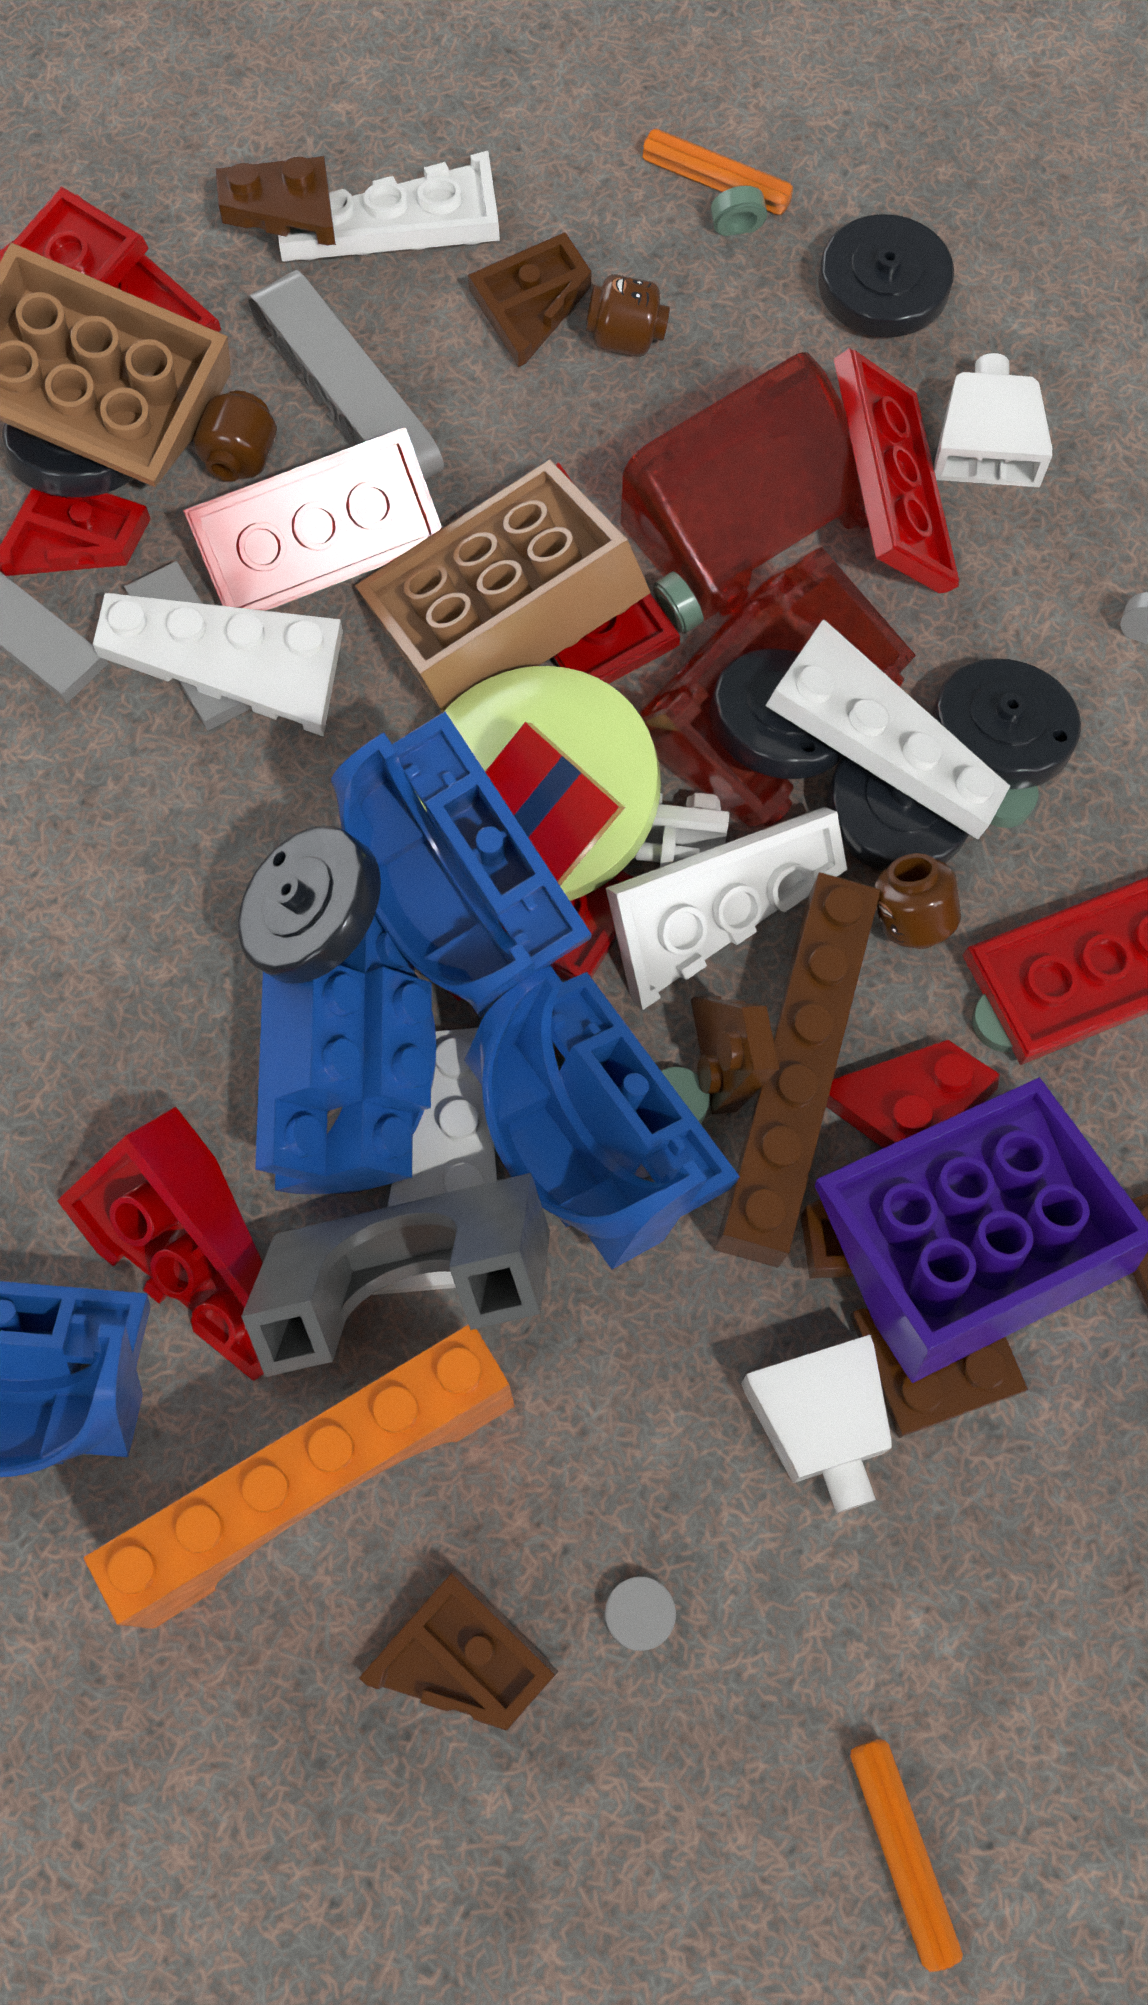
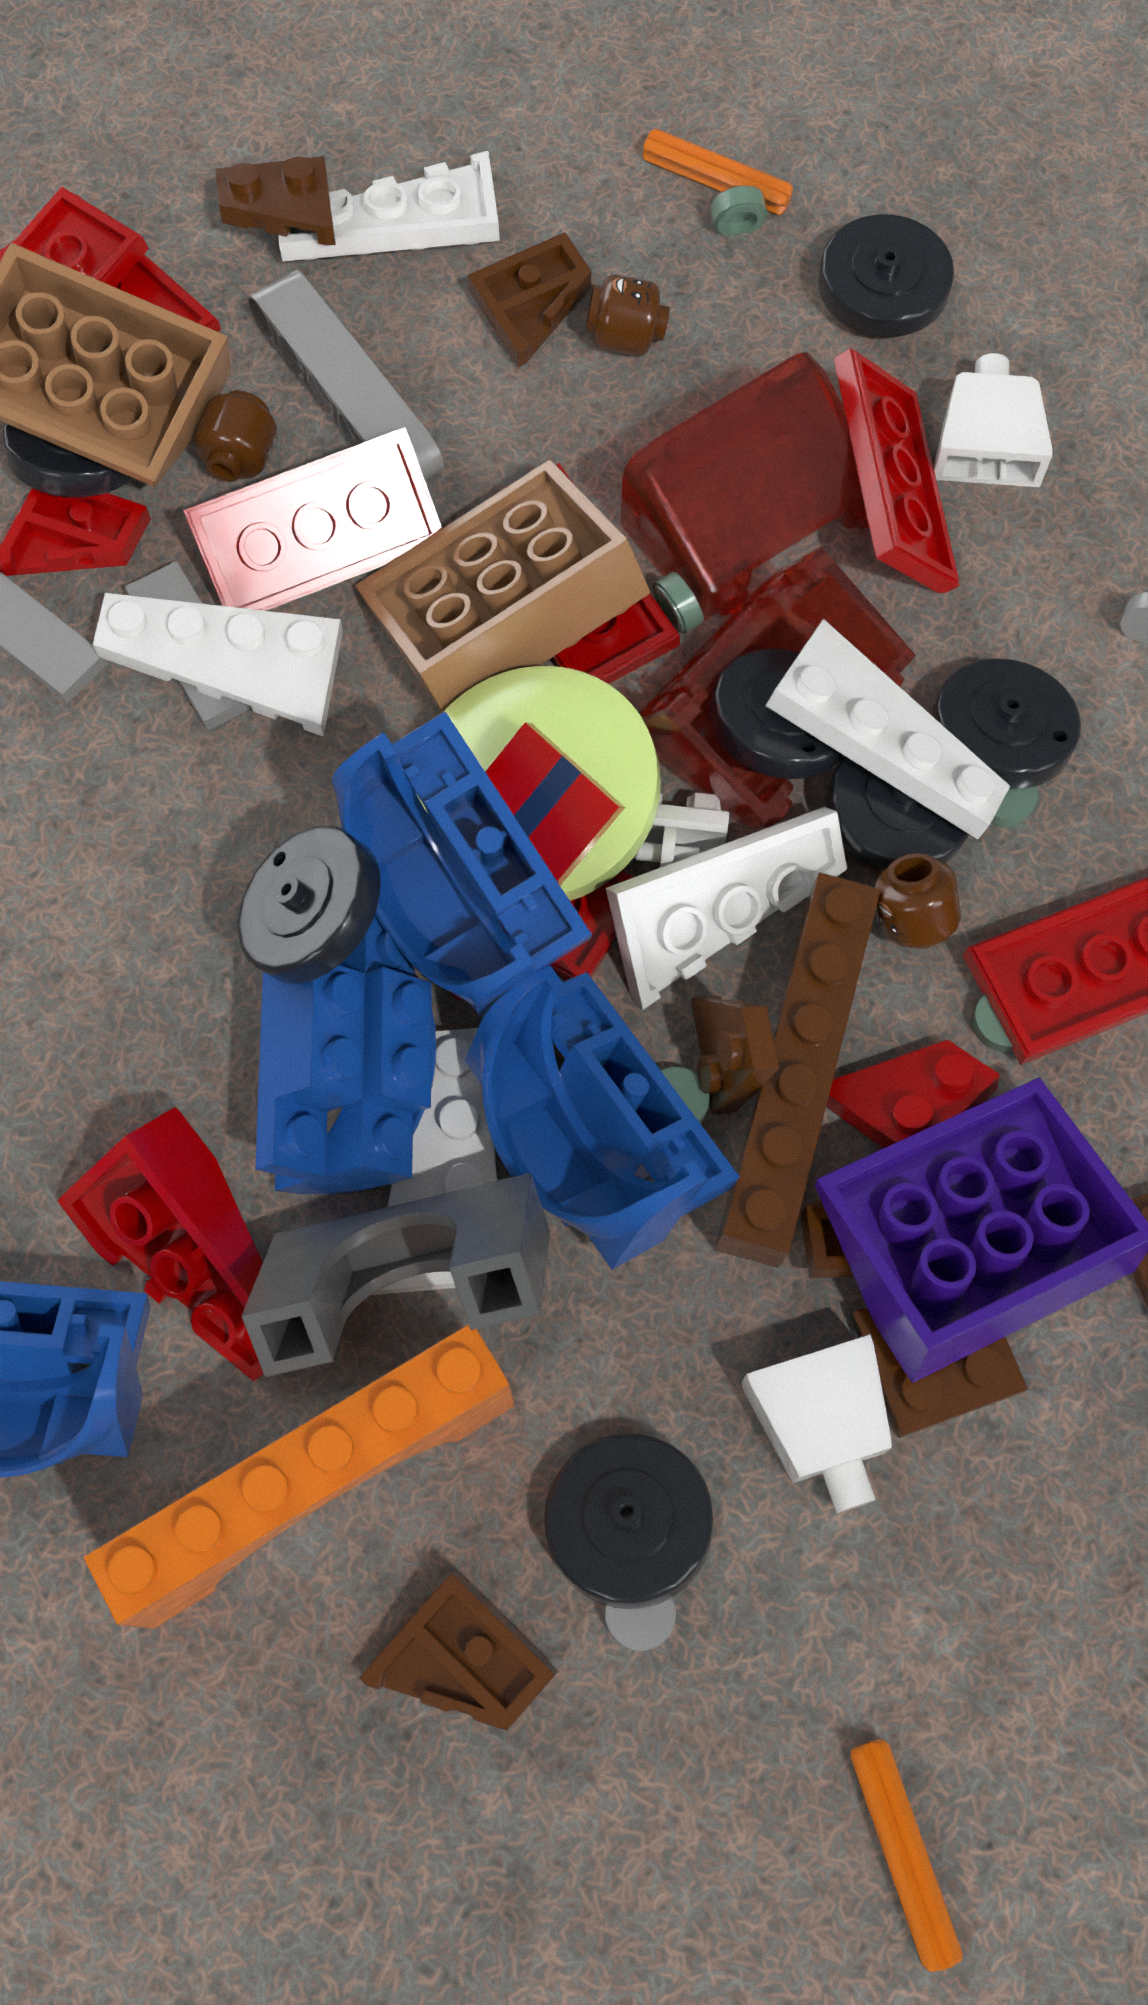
(629, 1521): none -> black wheel

